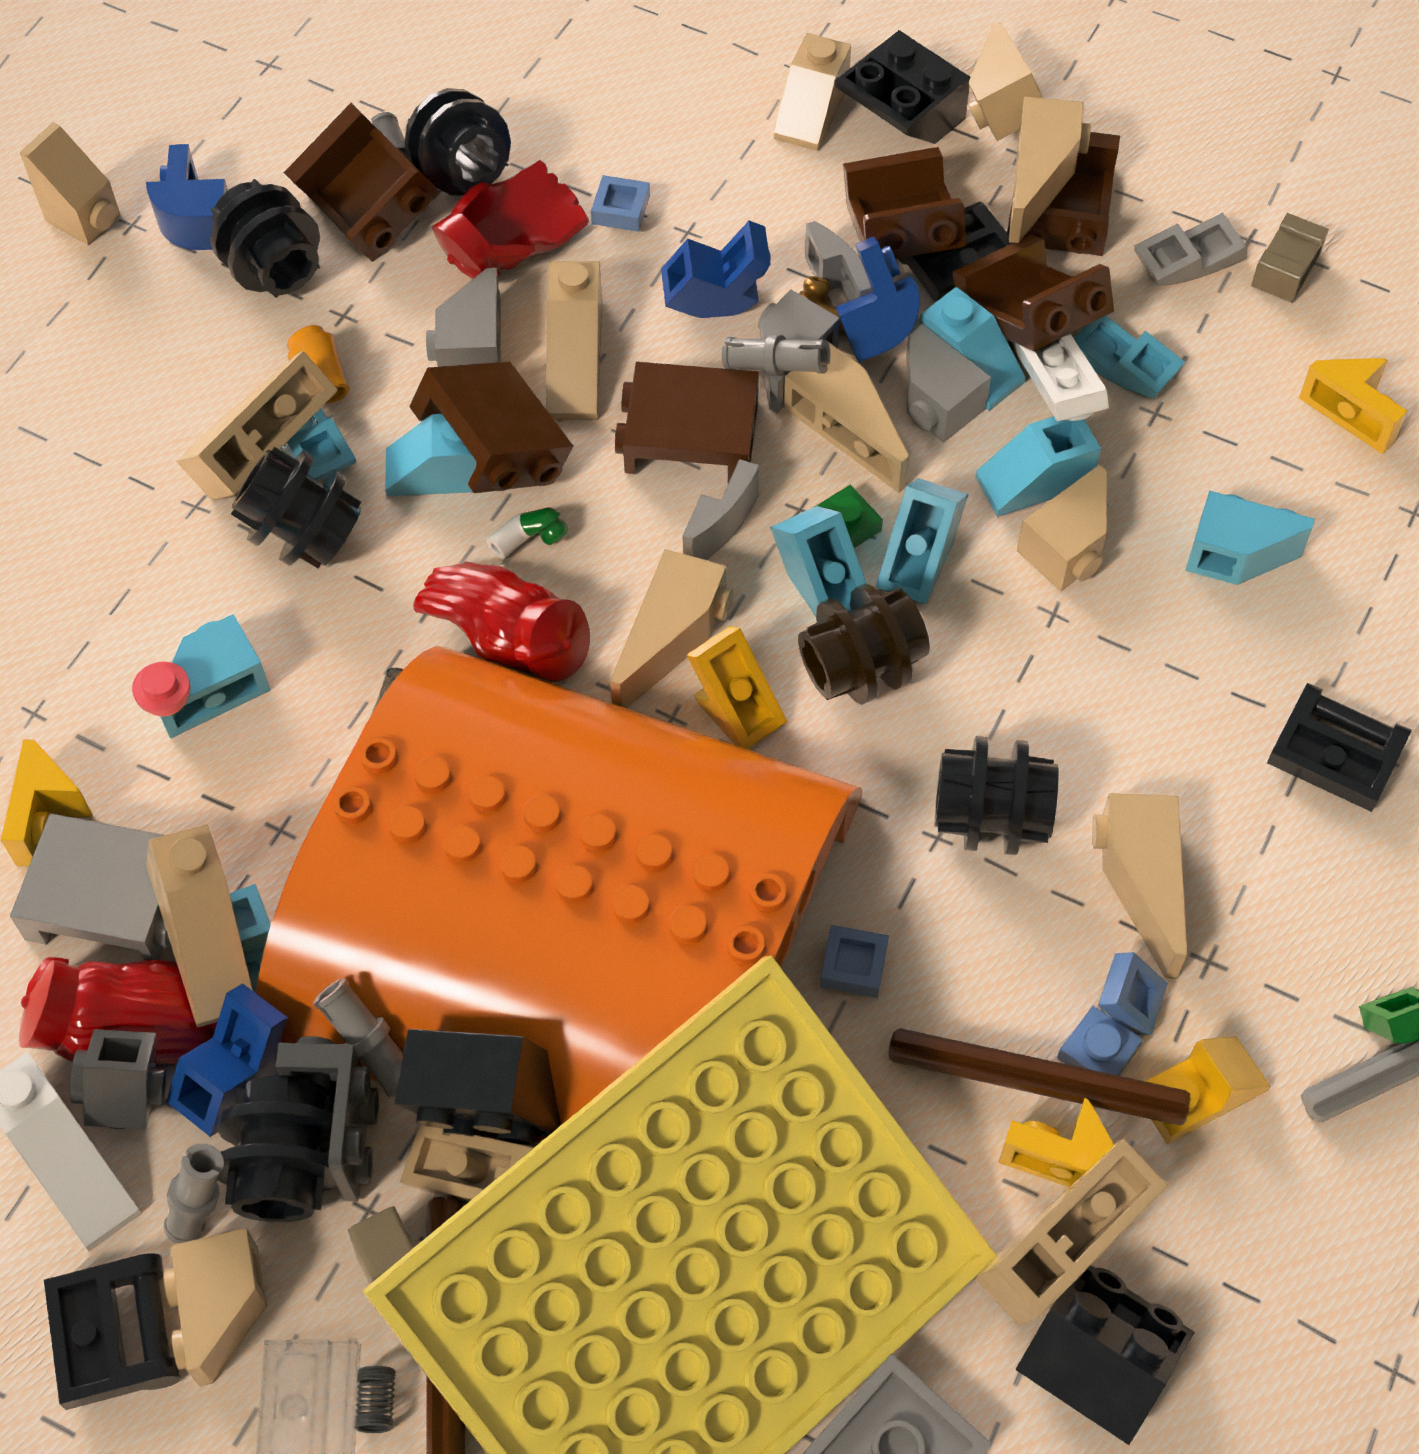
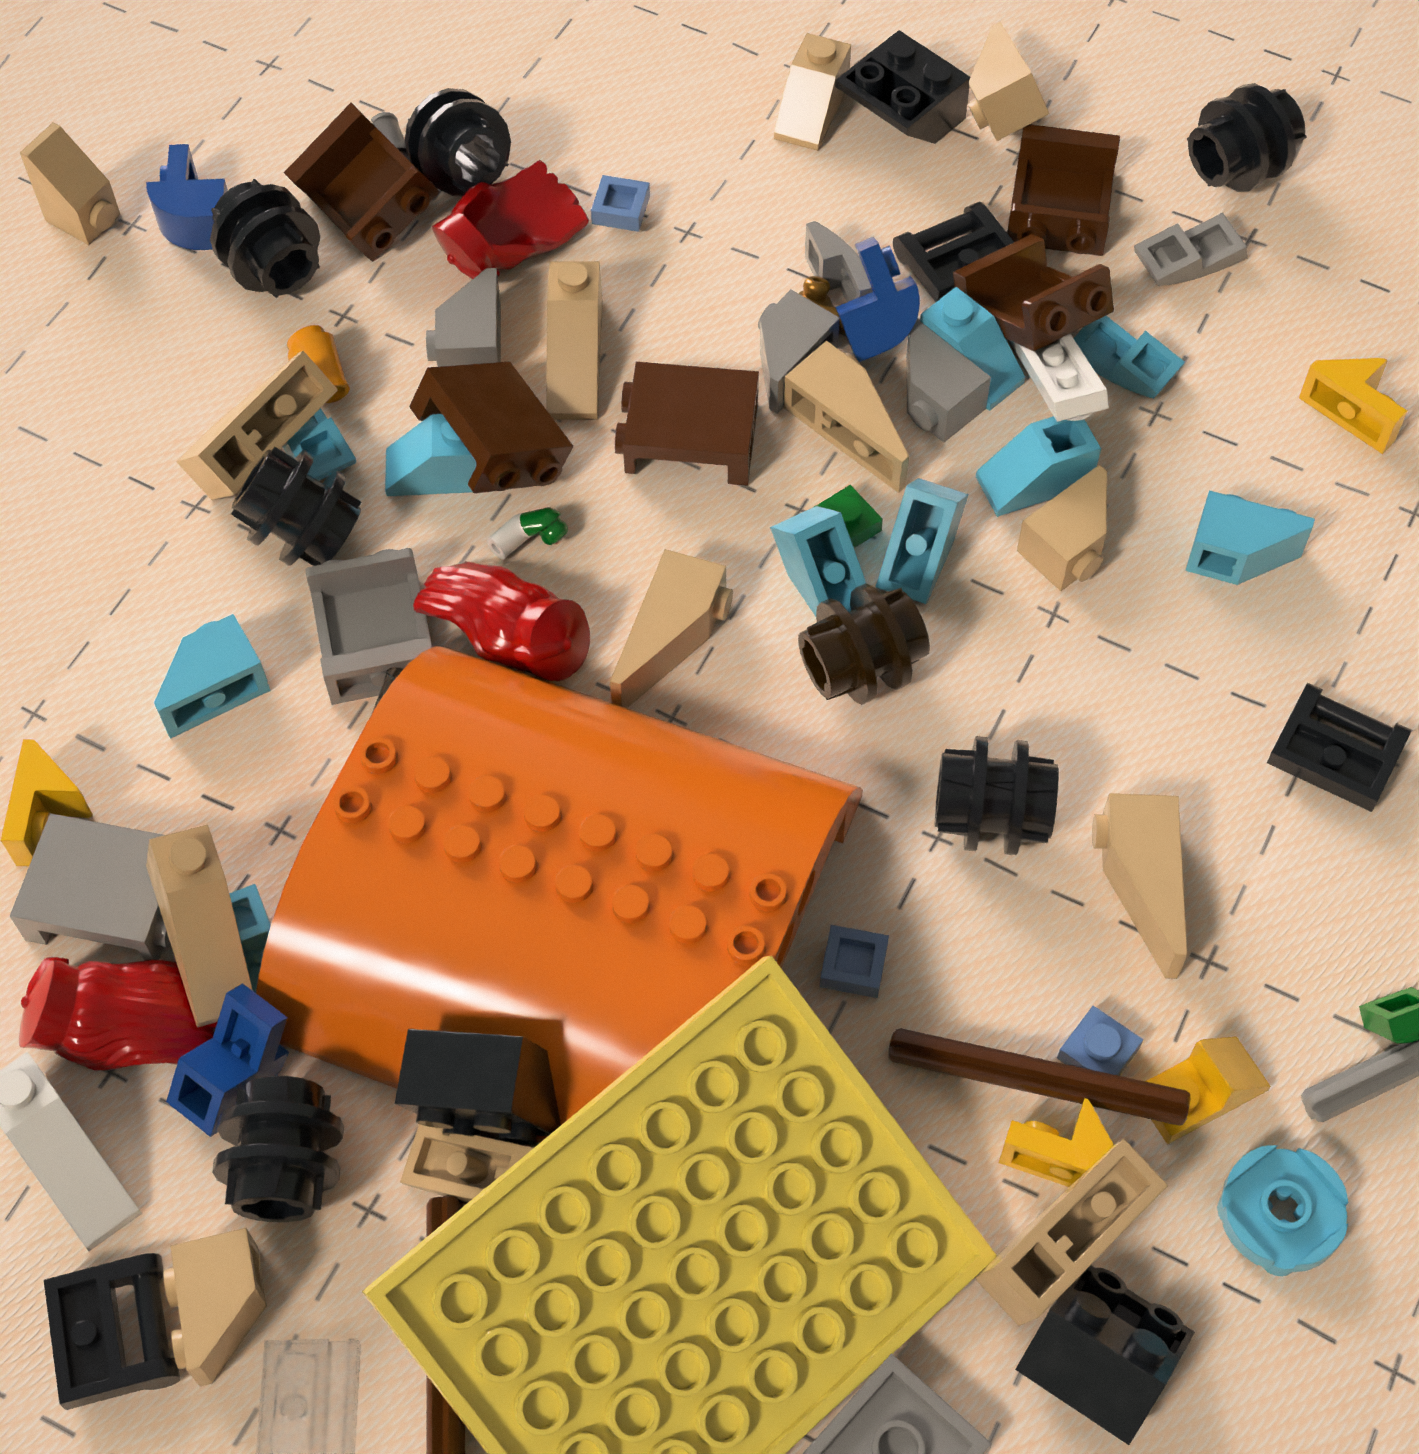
(118, 1079): dark grey brick -> none
(161, 688): coral plate -> none
(193, 1193): light grey pin -> none
(353, 1100): dark grey bracket -> none
(363, 1031): light grey pin -> none
(366, 620): none -> light grey panel
(375, 1421): dark grey piece -> none
(380, 1242): dark tan piece -> none
(717, 281): blue brick -> none
(718, 520): light grey slope -> none
(735, 688): yellow slope -> none
(776, 355): light grey pin -> none
(904, 203): reddish brown panel -> none
(1046, 157): tan slope -> none
(1133, 993): medium blue plate -> none
(1246, 137): none -> black piece
(1276, 1243): none -> medium azure plate
(1289, 257): dark tan piece -> none

